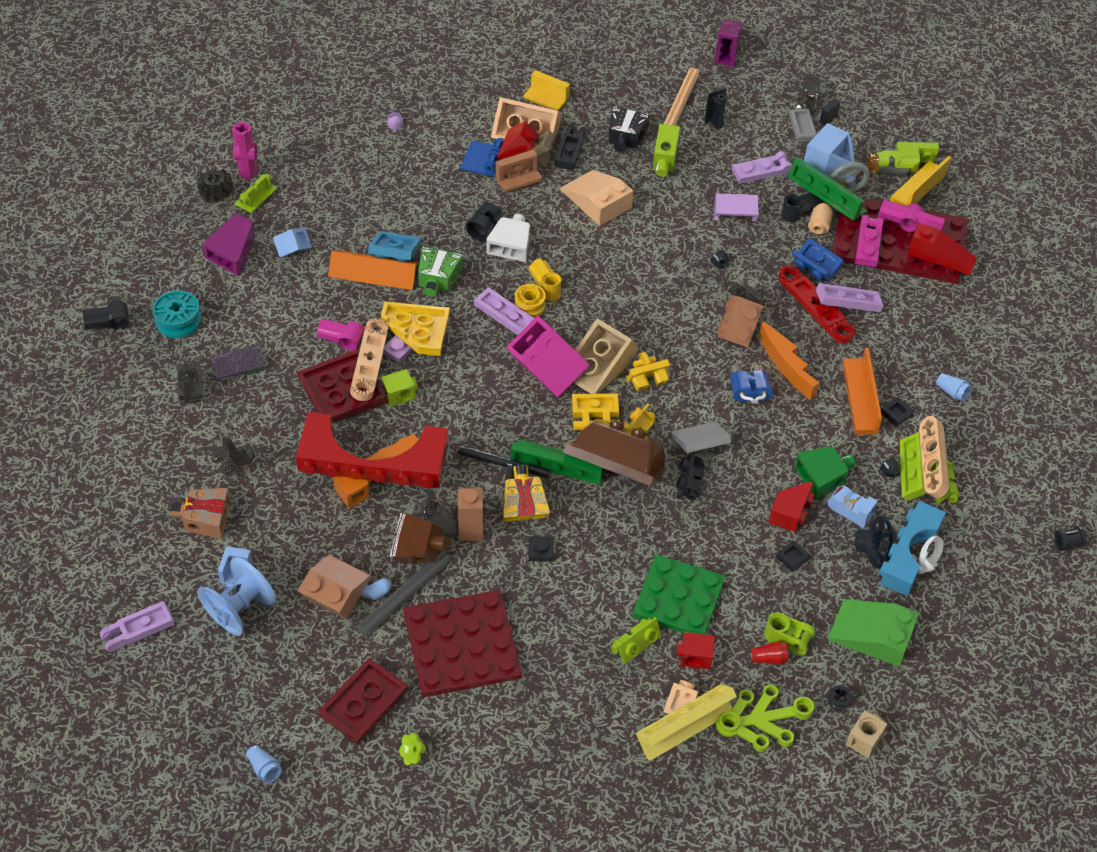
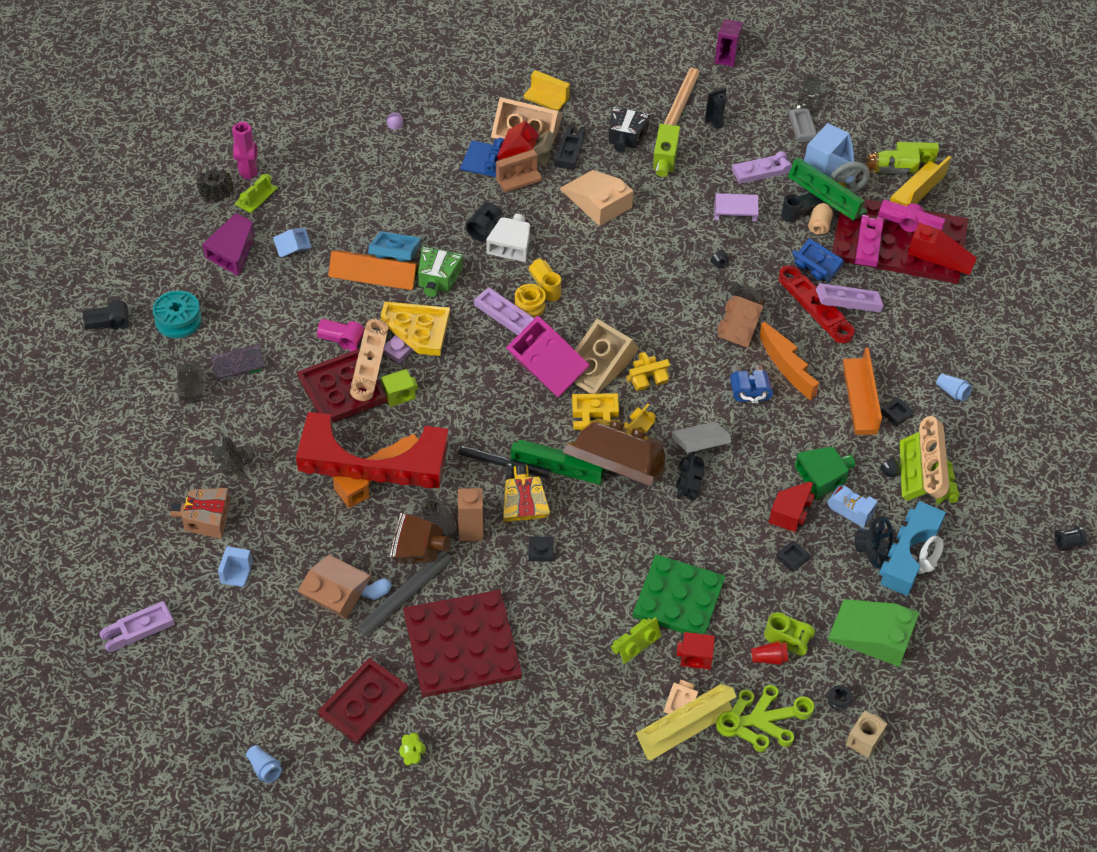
(248, 585): light blue piece -> none
(830, 112): black tile -> none

